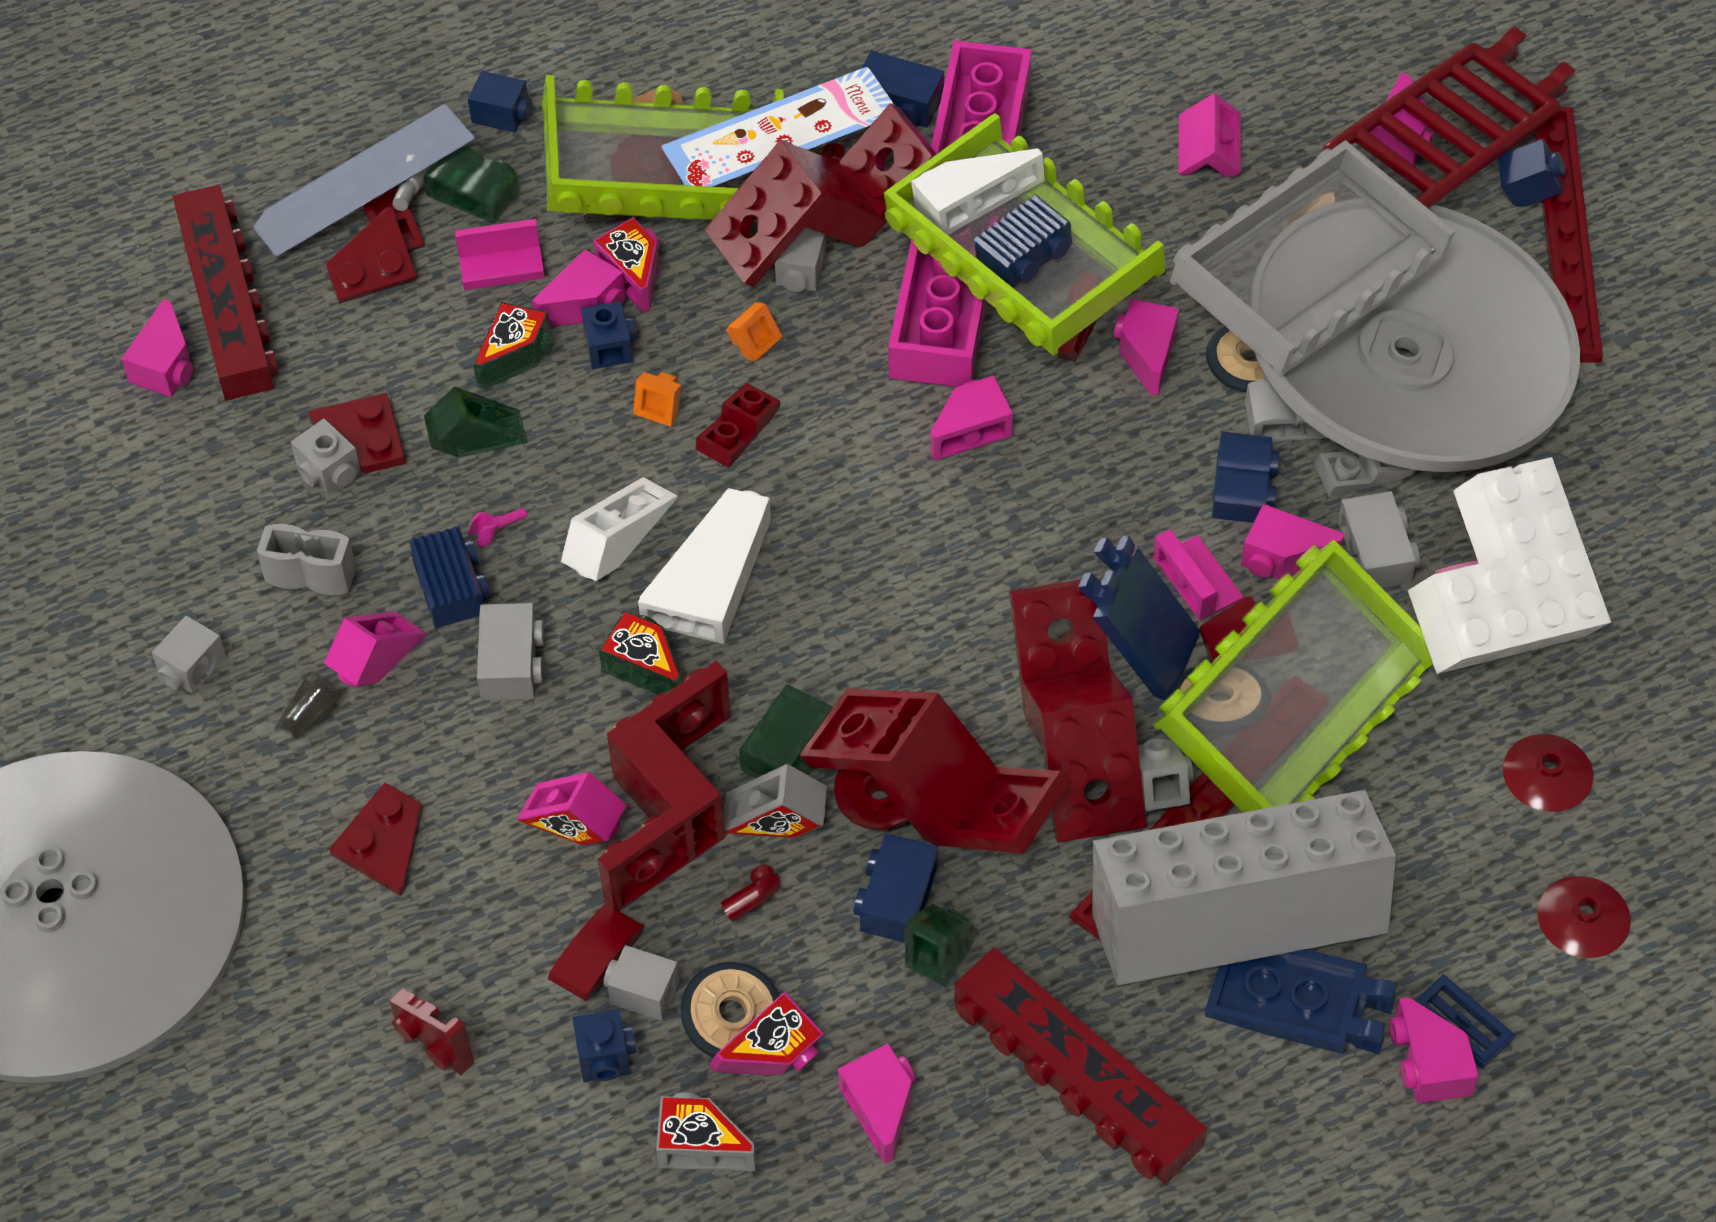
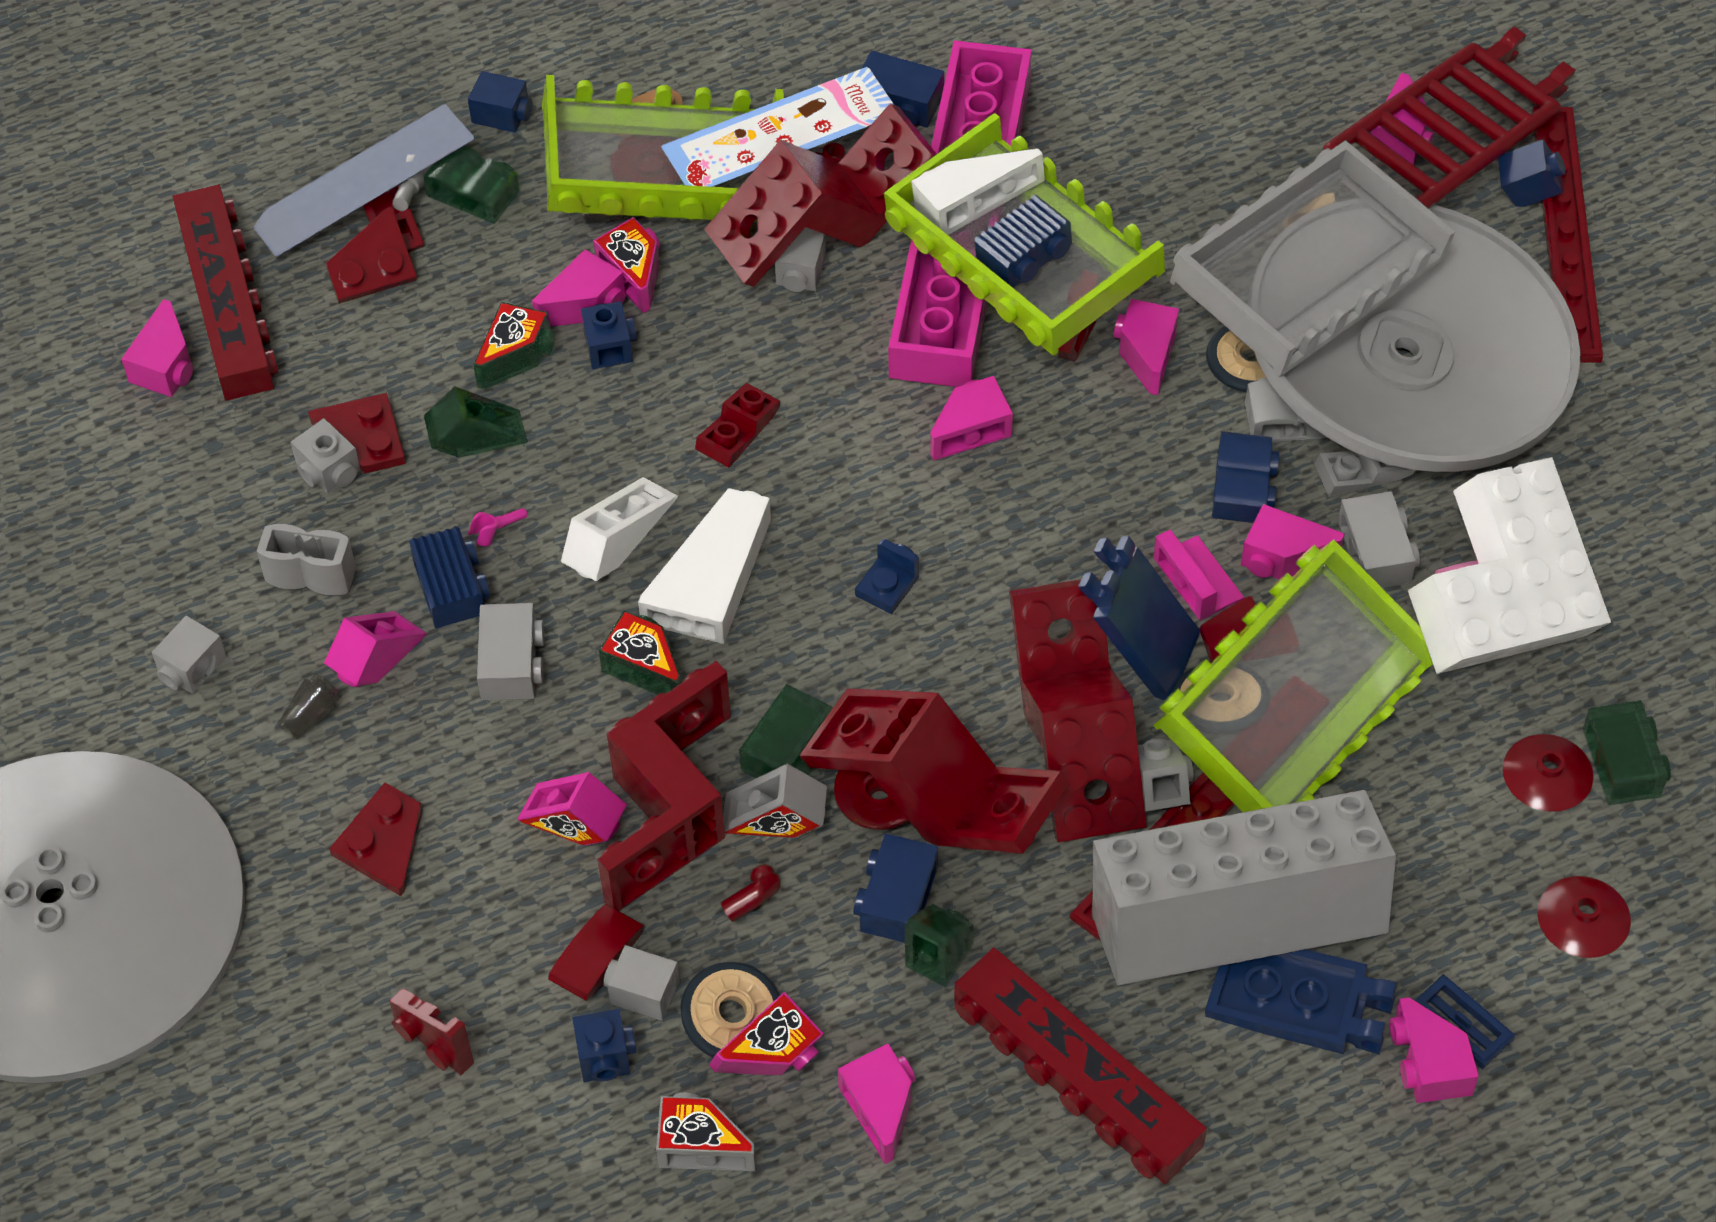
(499, 254): dark pink panel -> none
(657, 398): orange tile -> none
(754, 331): orange tile -> none
(889, 576): none -> dark blue bracket
(1210, 136): dark pink panel -> none
(1626, 752): none -> clear green brick

